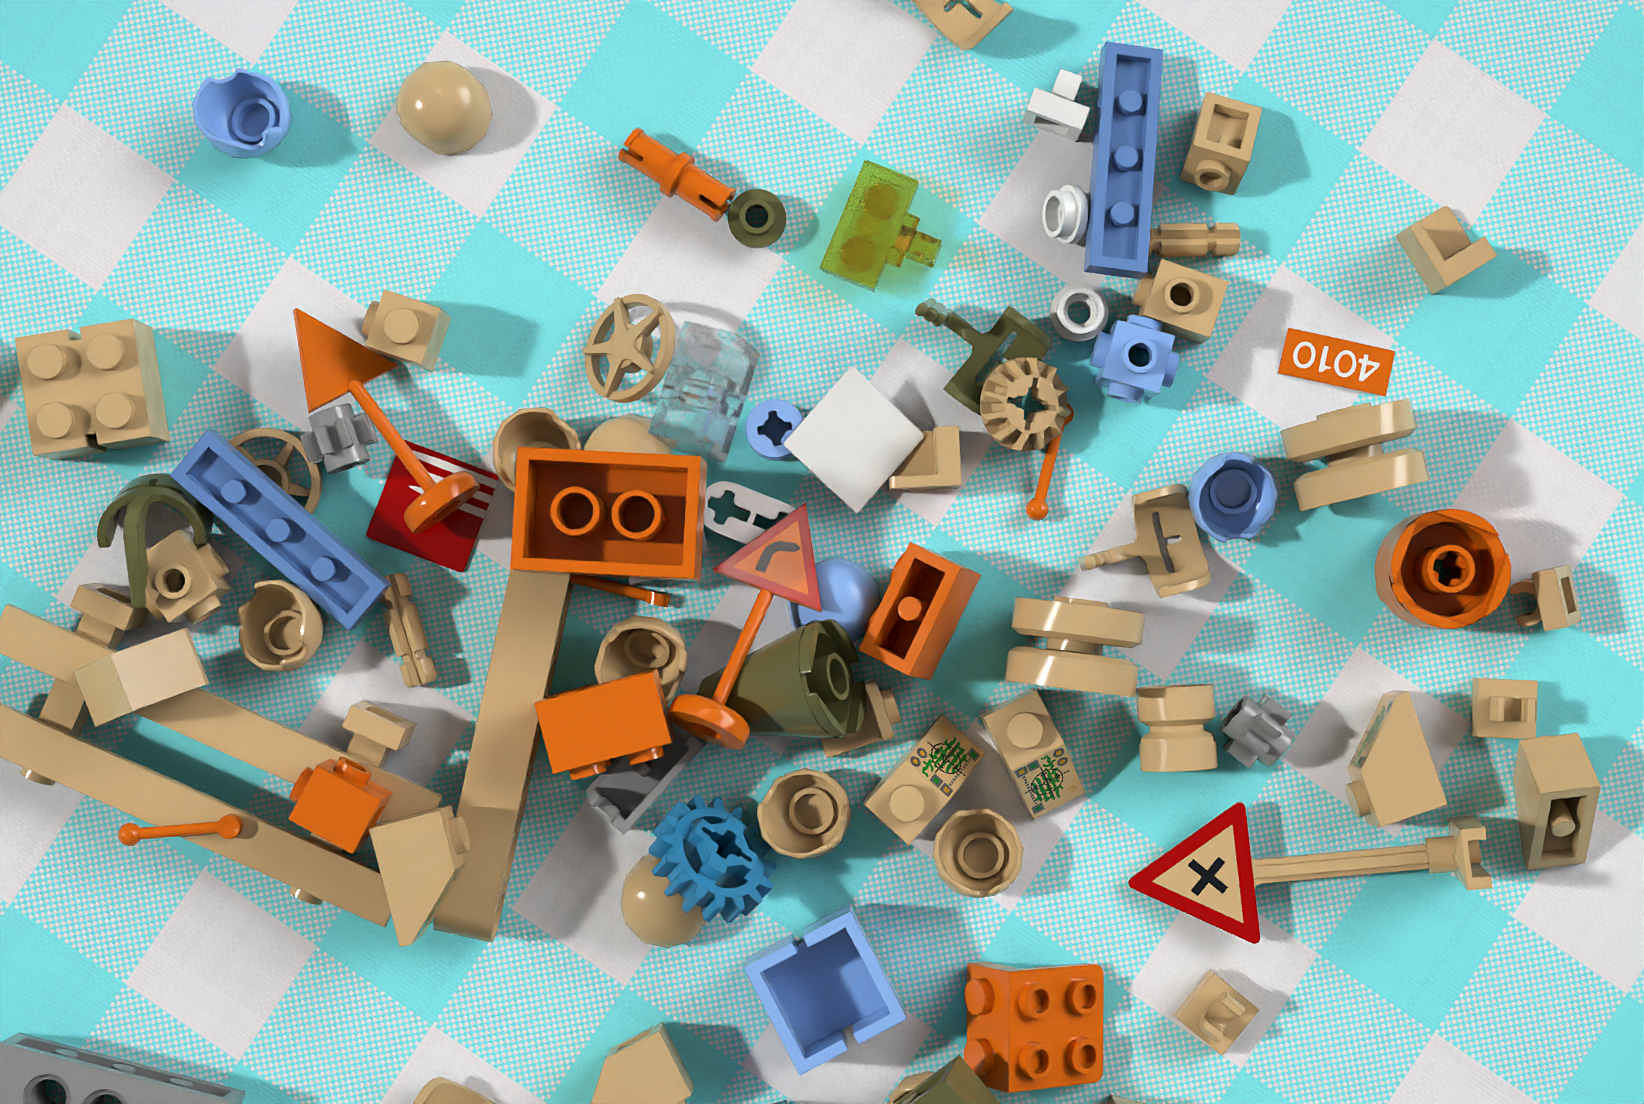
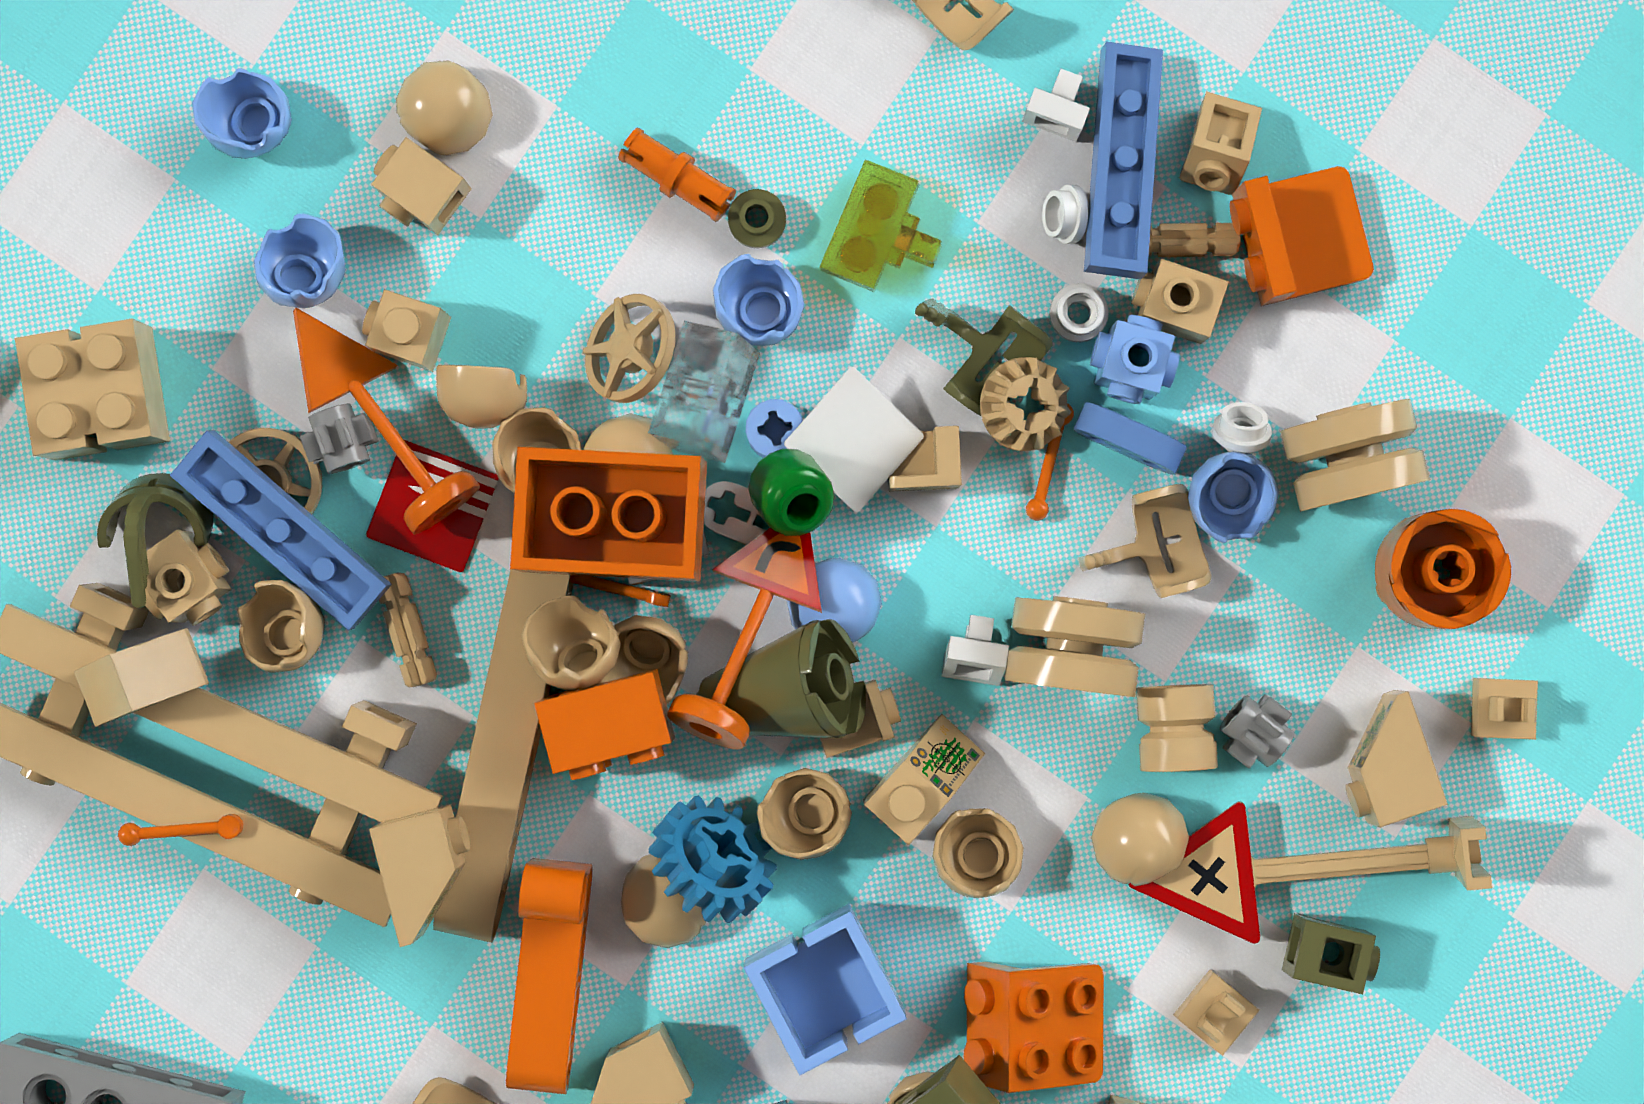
(300, 262): none -> light blue hair
(338, 802): orange brick -> none
(418, 186): none -> tan brick
(479, 394): none -> tan hair
(549, 974): none -> orange beam
(570, 643): none -> tan hair
(630, 790): light grey hinge -> none
(758, 300): none -> light blue hair
(791, 492): none -> green head
(918, 611): orange brick -> none
(975, 655): none -> white tile
(1033, 752): tan slope -> none
(1130, 438): none -> medium blue beam
(1139, 839): none -> tan hair
(1242, 428): none -> white plate
(1301, 234): none -> orange bracket
(1336, 362): orange sticker -> none
(1356, 960): none -> olive brick
(1443, 250): tan panel -> none
(1554, 597): tan tile -> none
(1554, 800): tan slope -> none

